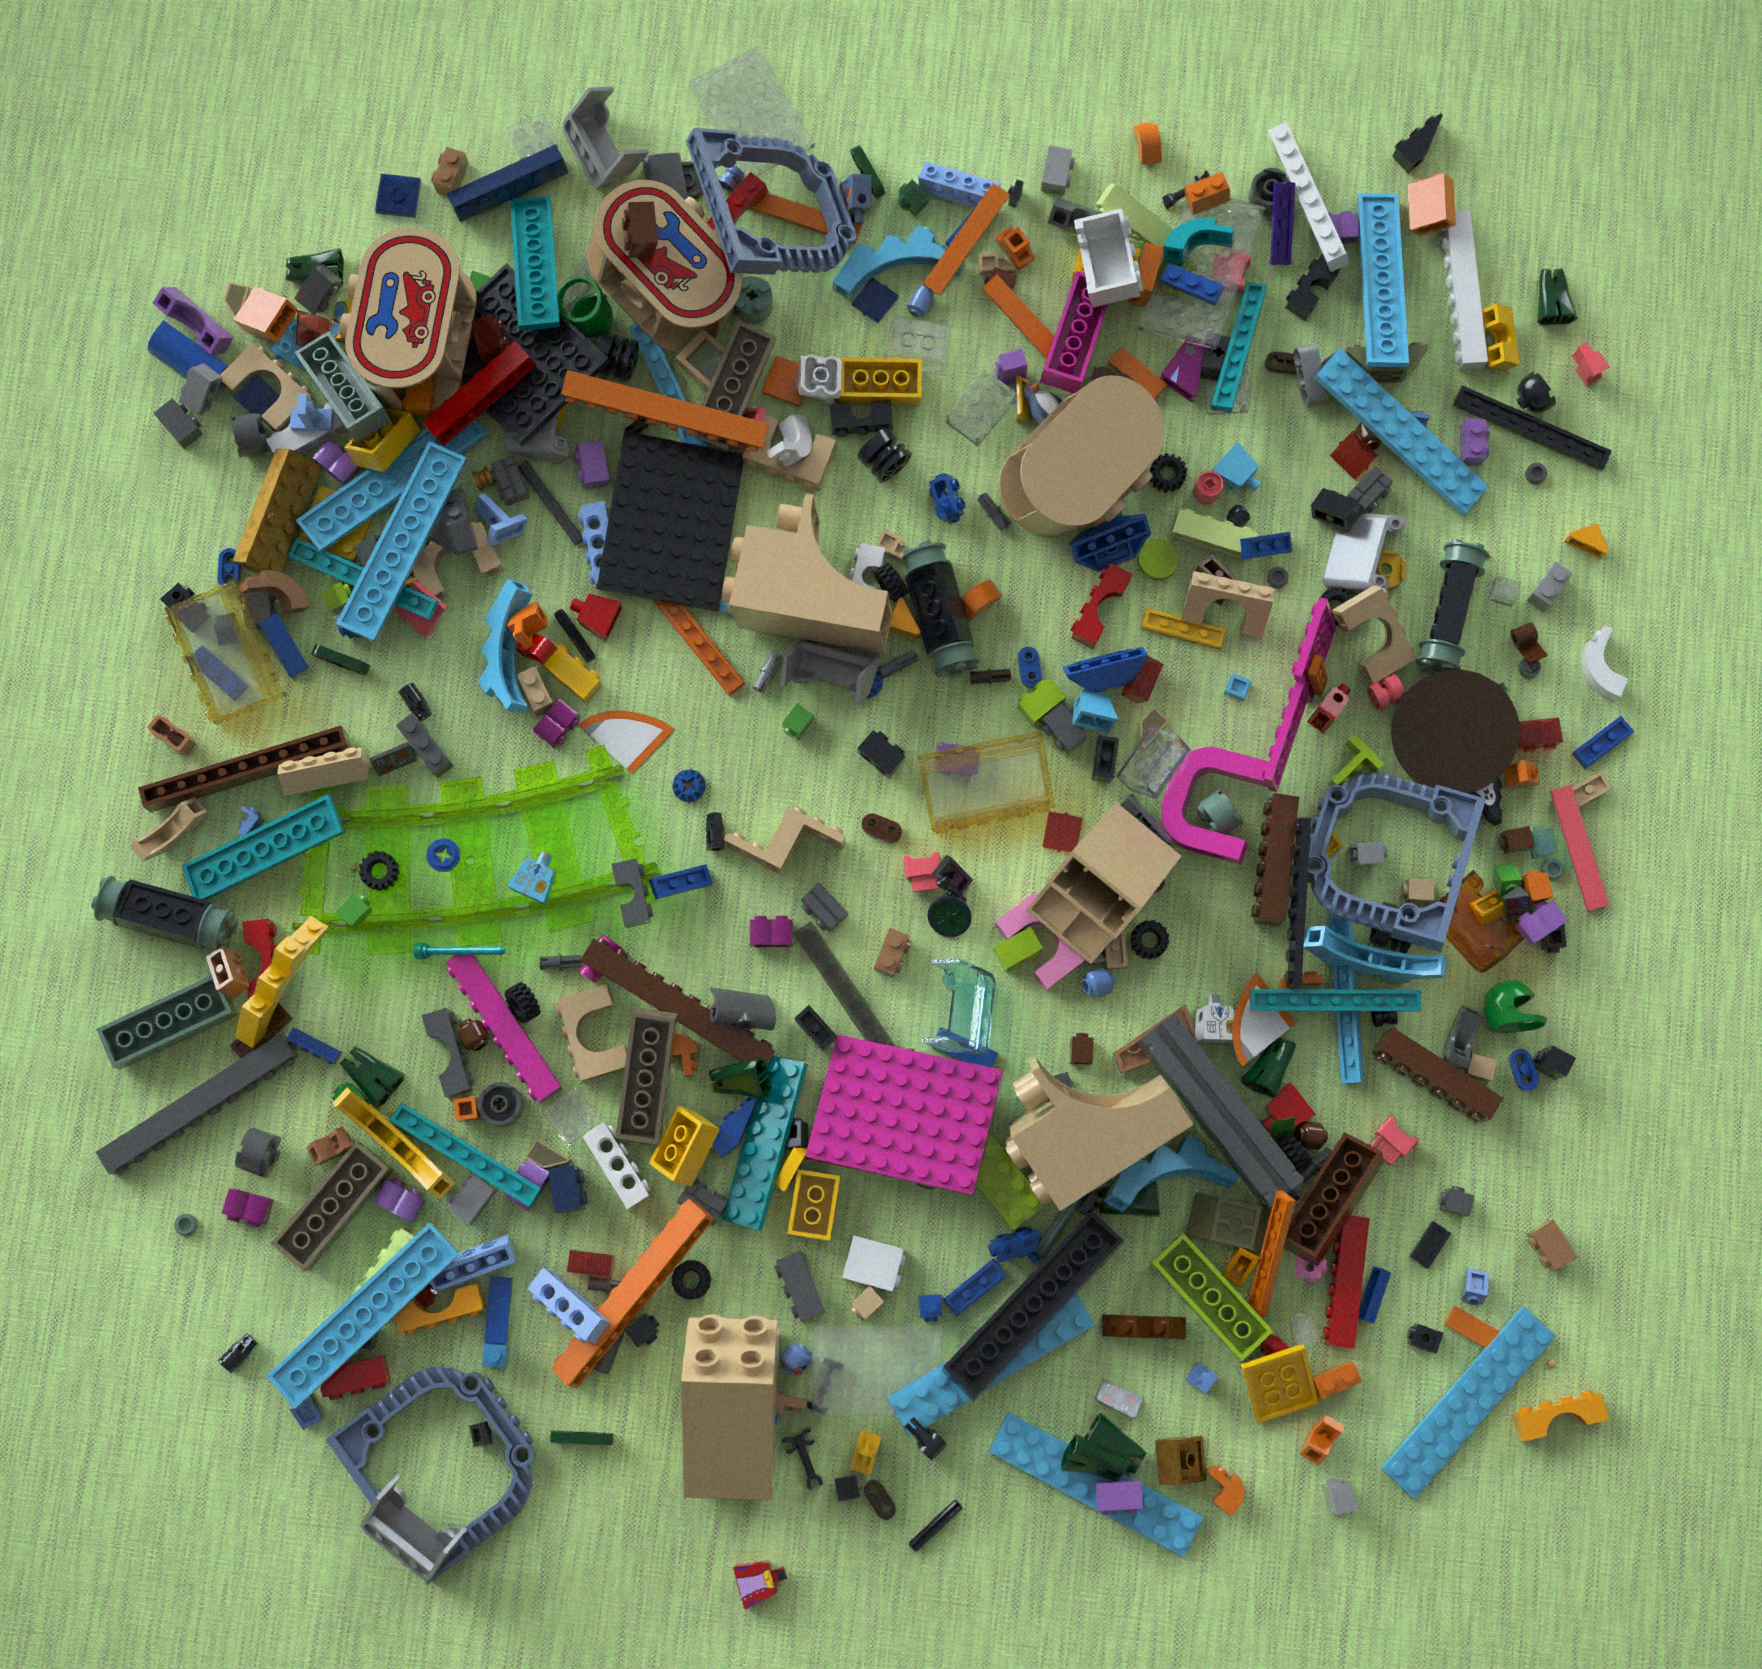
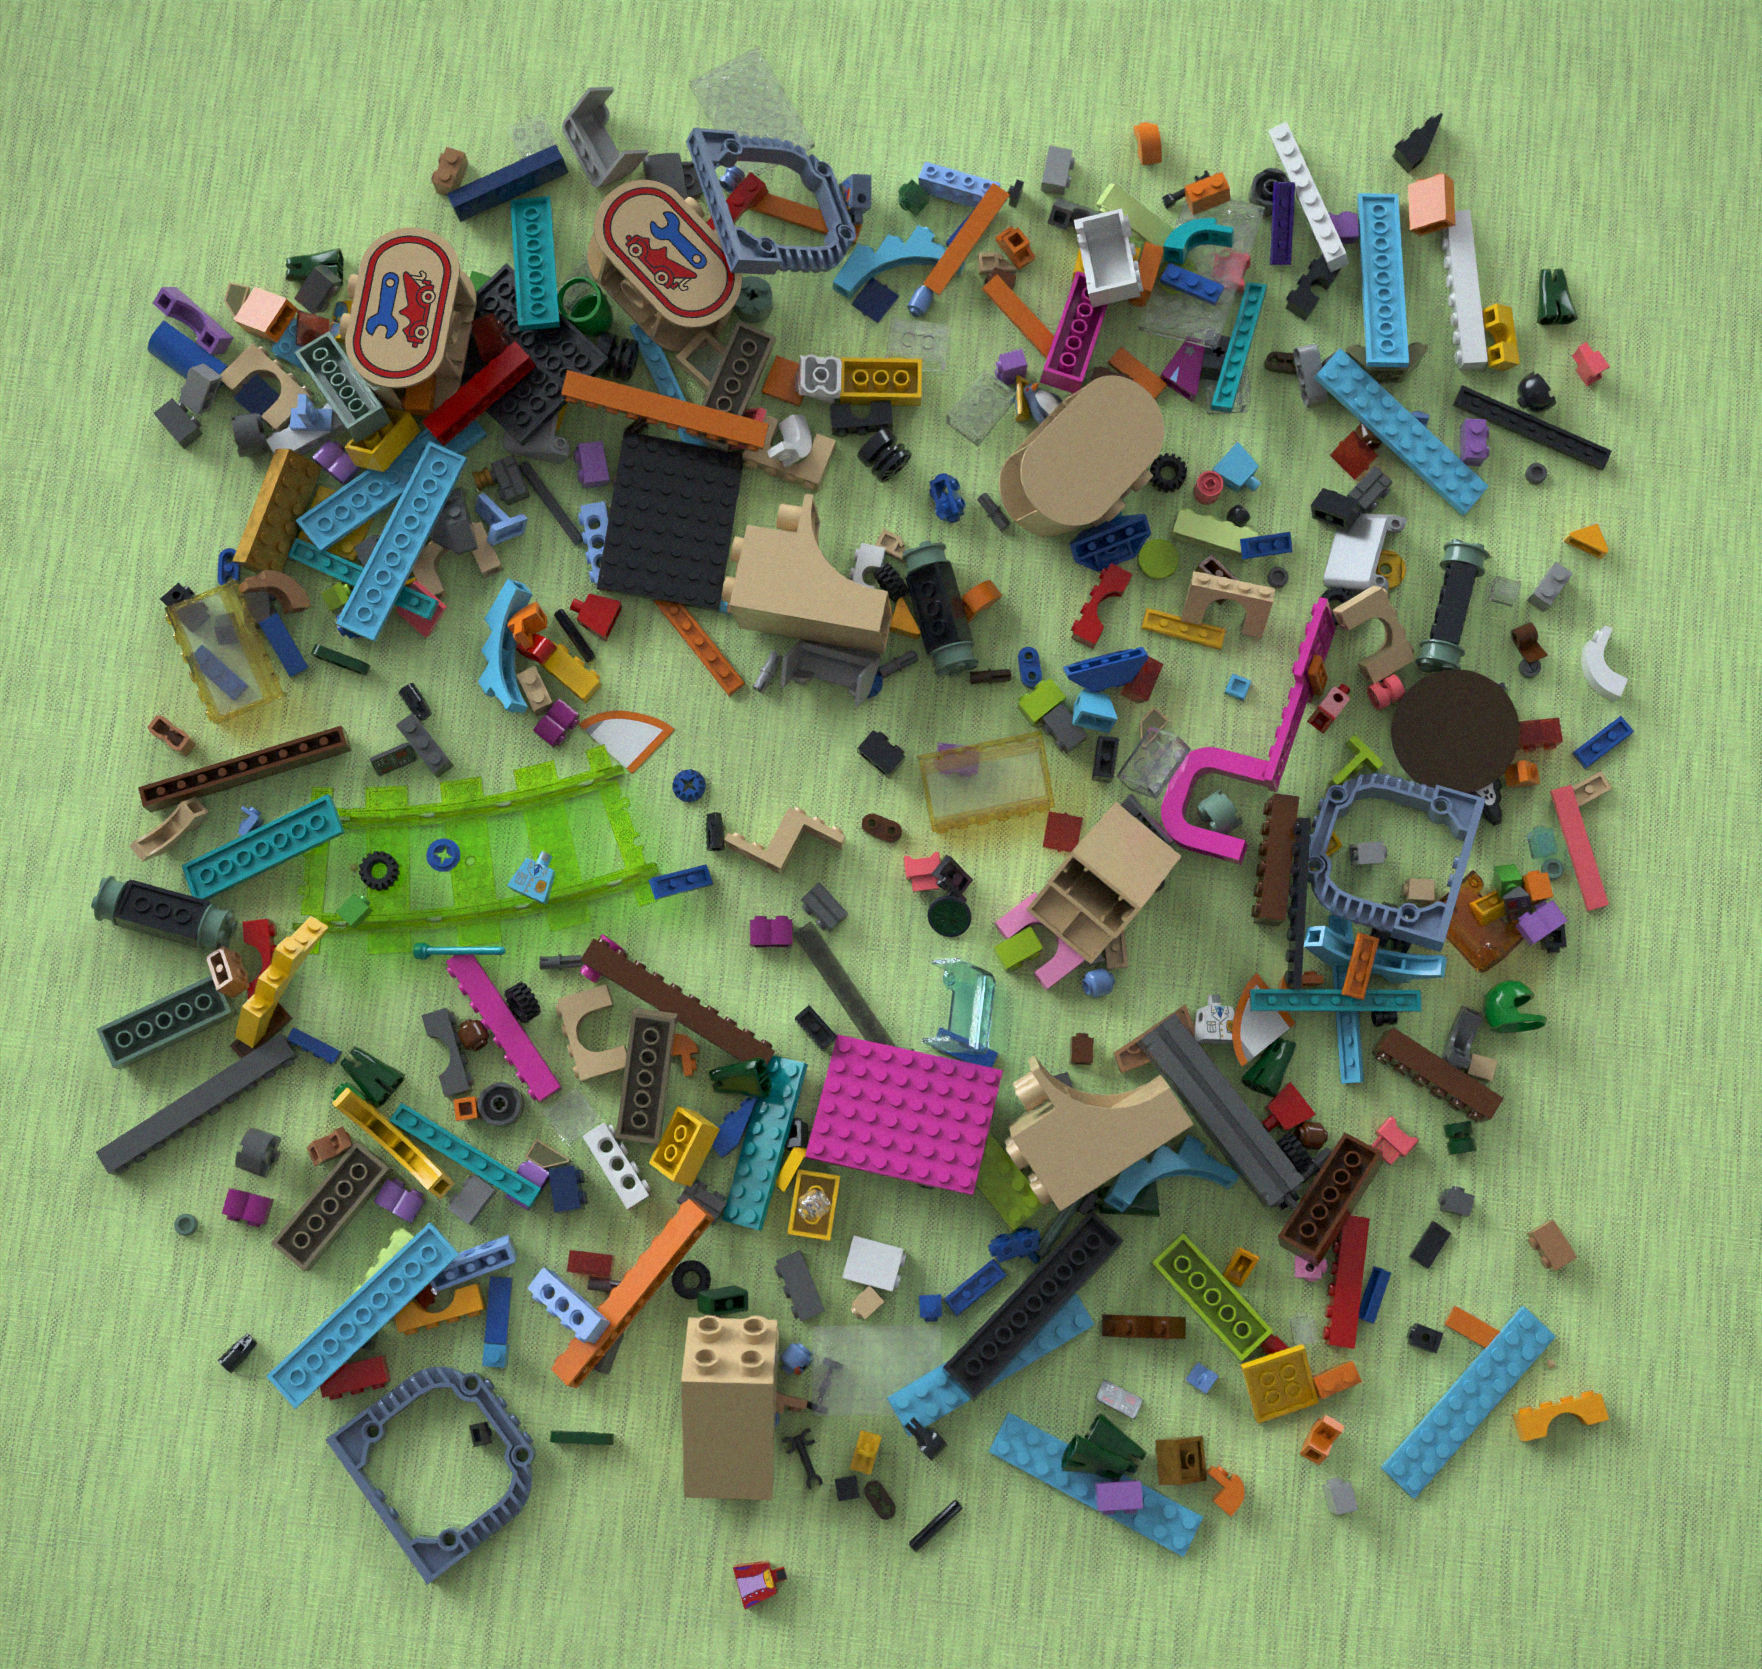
(306, 1413): medium blue bracket -> none
(323, 771): tan slope -> none
(398, 195): clear blue tile -> none
(406, 1534): light grey windscreen -> none
(636, 911): dark grey arch -> none
(640, 229): reddish brown brick -> none
(643, 1330): black brick -> none
(722, 1301): none -> dark green brick
(742, 1009): dark grey panel -> none
(797, 721): bright green brick -> none
(813, 1205): none -> clear head
(866, 168): dark green beam -> none
(891, 952): medium nougat brick -> none
(1158, 930): black tyre -> none
(1228, 1222): olive slope -> none
(1271, 1252): orange tile -> none
(1281, 1127): bright green sticker -> none
(1360, 966): none -> orange tile
(1463, 1145): none -> dark green wheel
(1475, 1287): medium blue bracket -> none
(1516, 840): reddish brown brick -> none
(1522, 1070): blue plate -> none
(1553, 1062): black brick -> none

